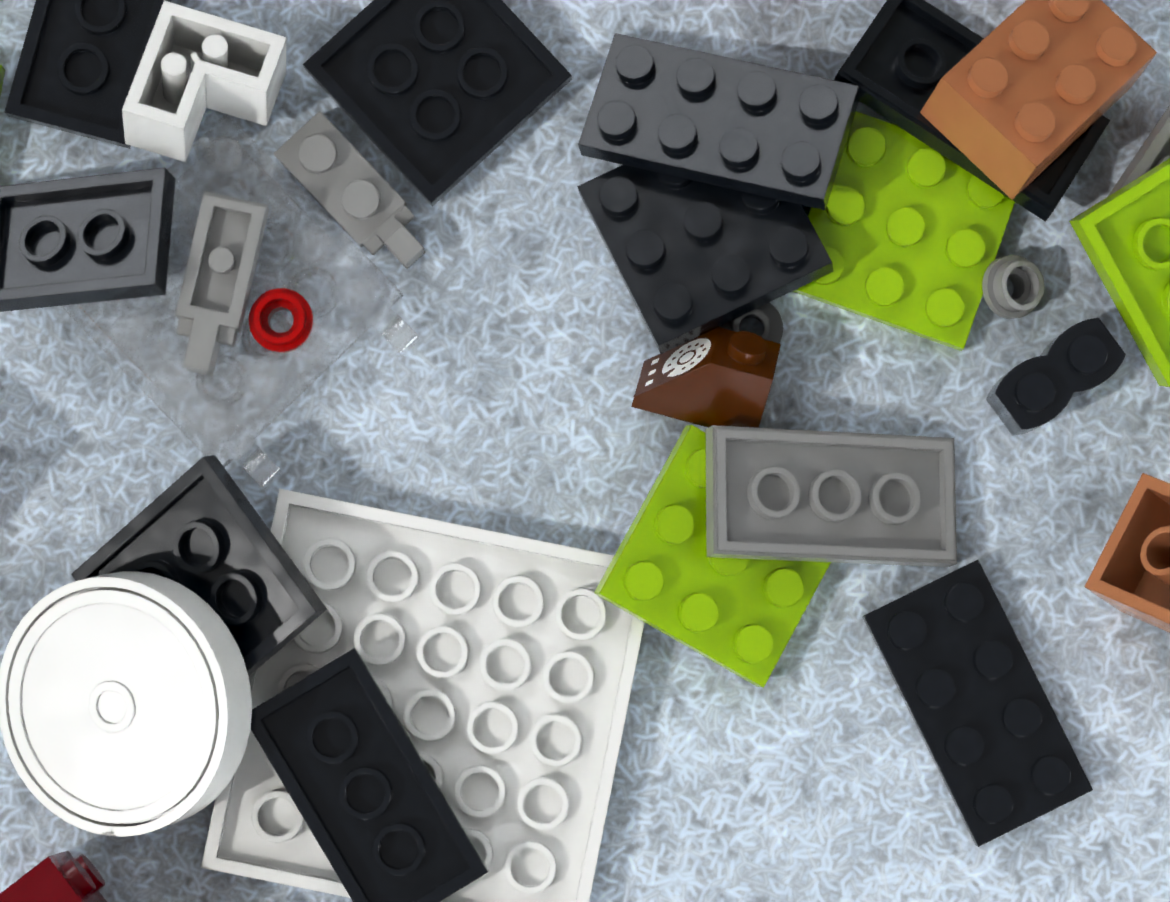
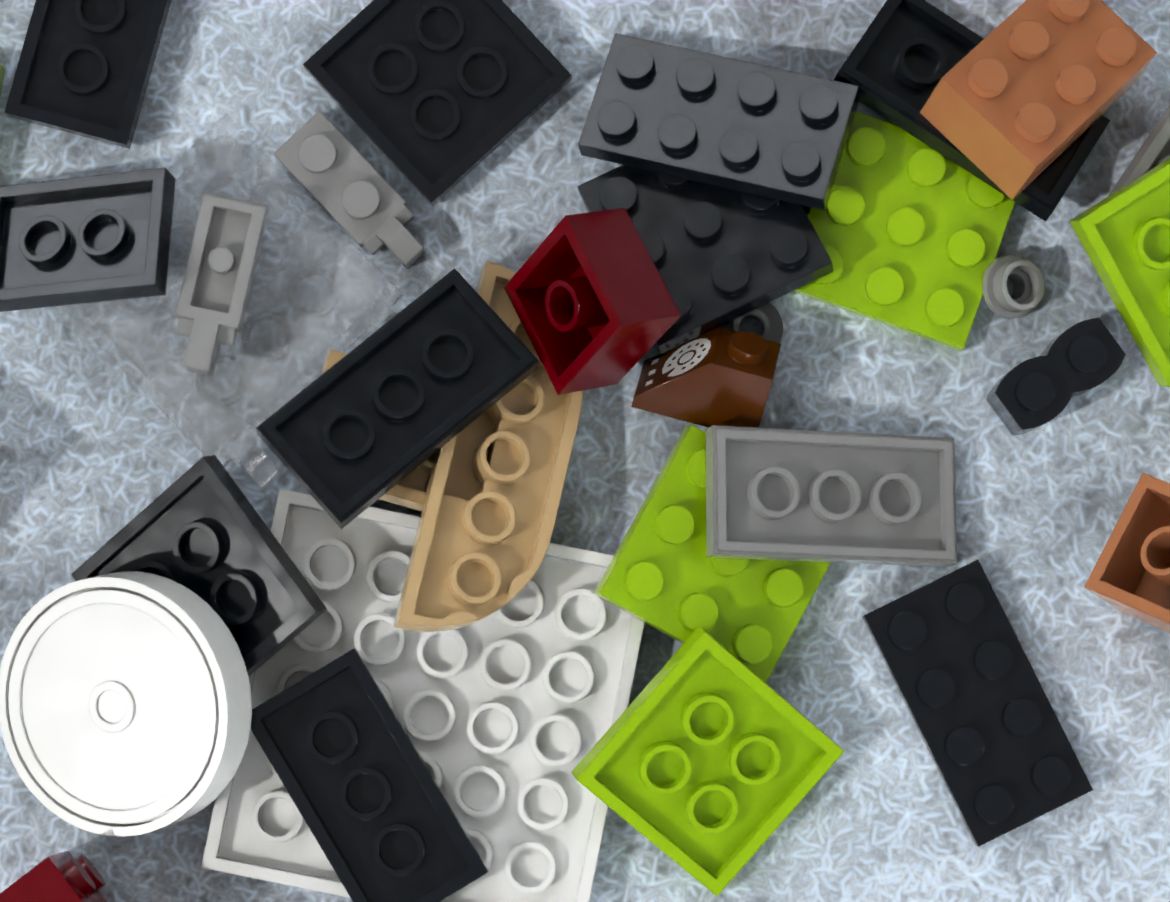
(198, 65): white brick -> none
(270, 303): red plate -> none
(397, 398): none -> black tile
(486, 494): none -> tan plate
(591, 300): none -> dark red brick
(707, 761): none -> lime plate

